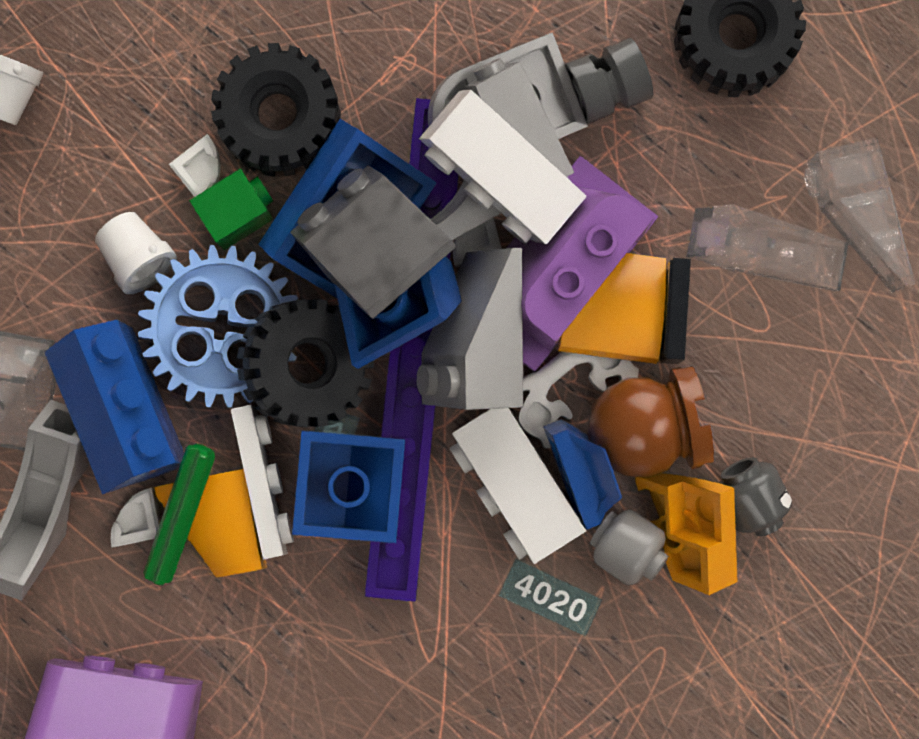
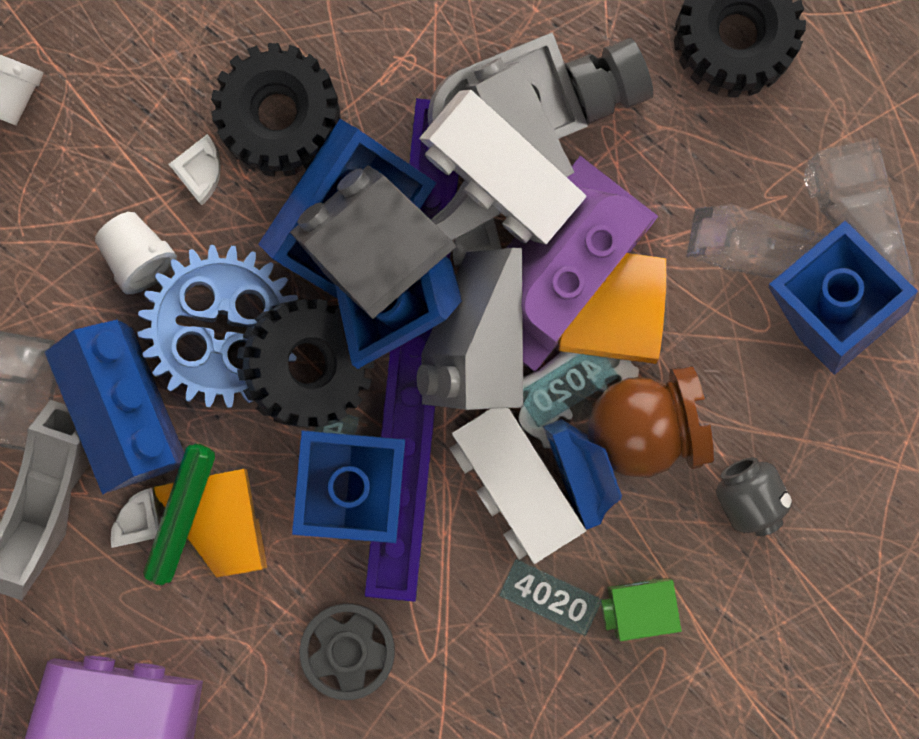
(233, 208): green brick -> none
(262, 481): white plate -> none
(347, 651): none -> dark grey wheel
(567, 386): none -> clear light blue sticker
(629, 547): light grey head -> none
(641, 609): none -> bright green brick
(676, 311): black tile -> none
(697, 529): light orange slope -> none
(842, 296): none -> blue slope

